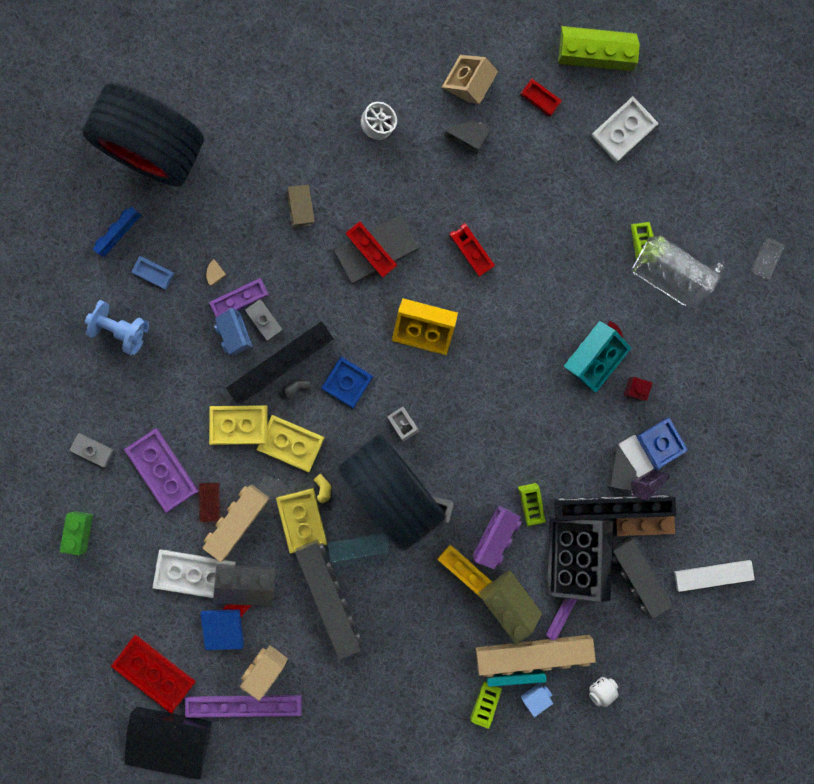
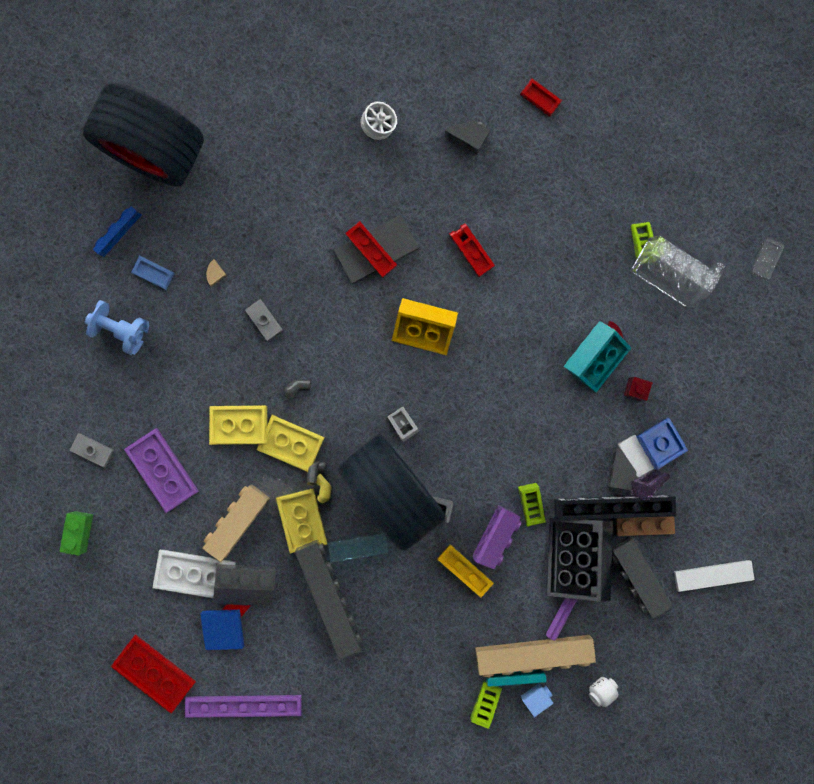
(166, 742): black slope -> none
(209, 502): clear red tile -> none
(233, 331): medium blue slope -> none
(240, 297): medium lavender tile -> none
(261, 675): tan brick -> none
(280, 363): black brick -> none
(300, 206): dark tan hinge -> none
(315, 469): none -> dark grey arm
(347, 382): blue tile -> none
(470, 78): tan slope -> none
(511, 606): olive slope -> none
(598, 48): lime slope -> none
(624, 129): white tile -> none

